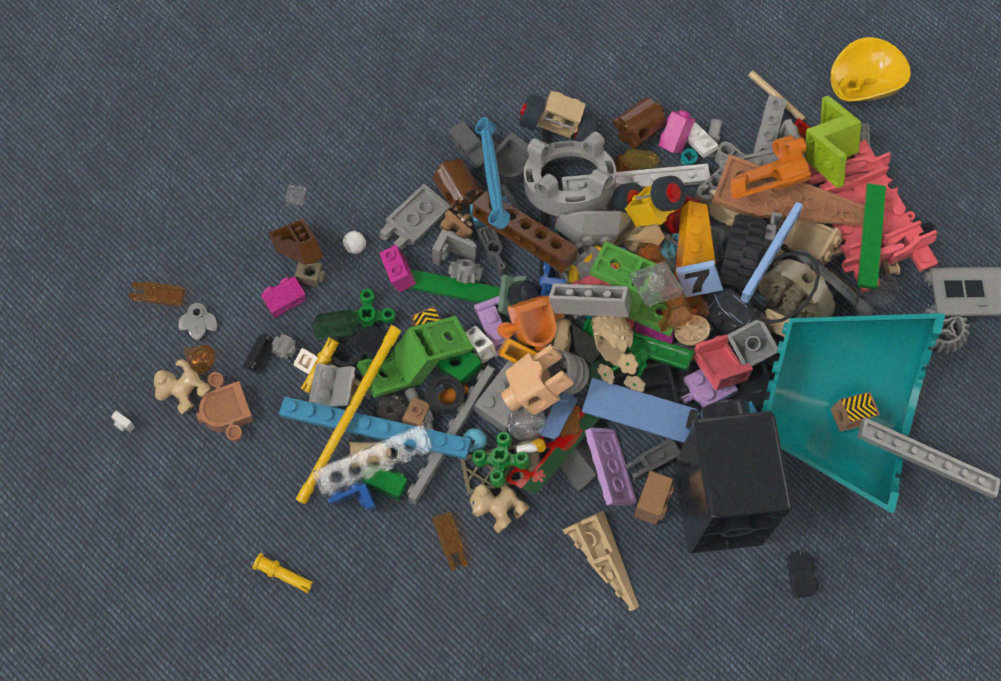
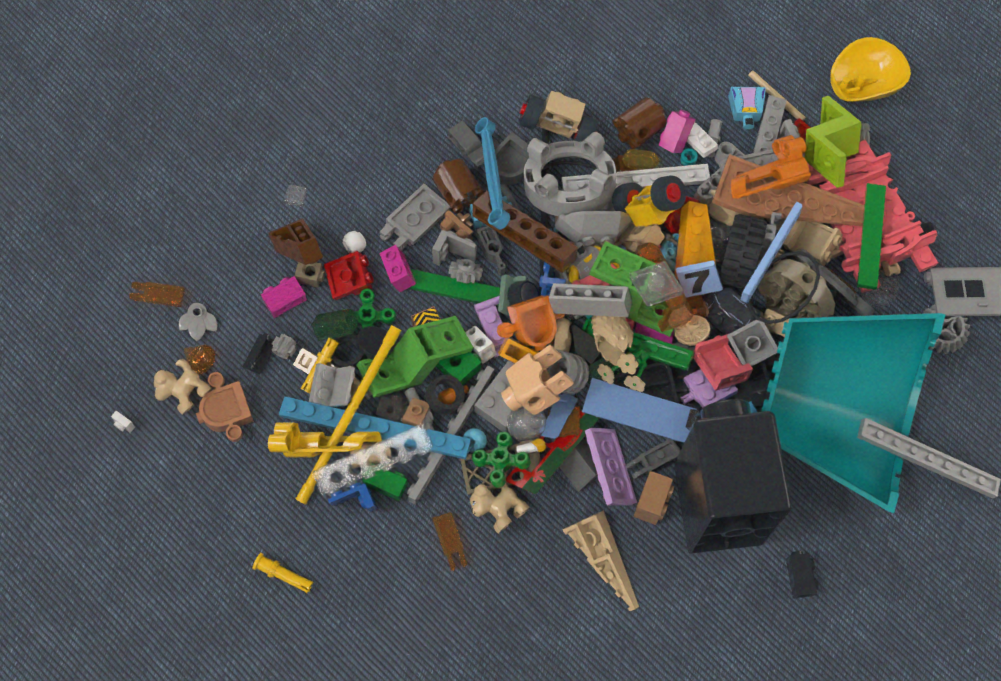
(294, 443): none -> yellow panel
(348, 275): none -> red plate
(747, 104): none -> medium azure torso
(851, 410): piece -> none

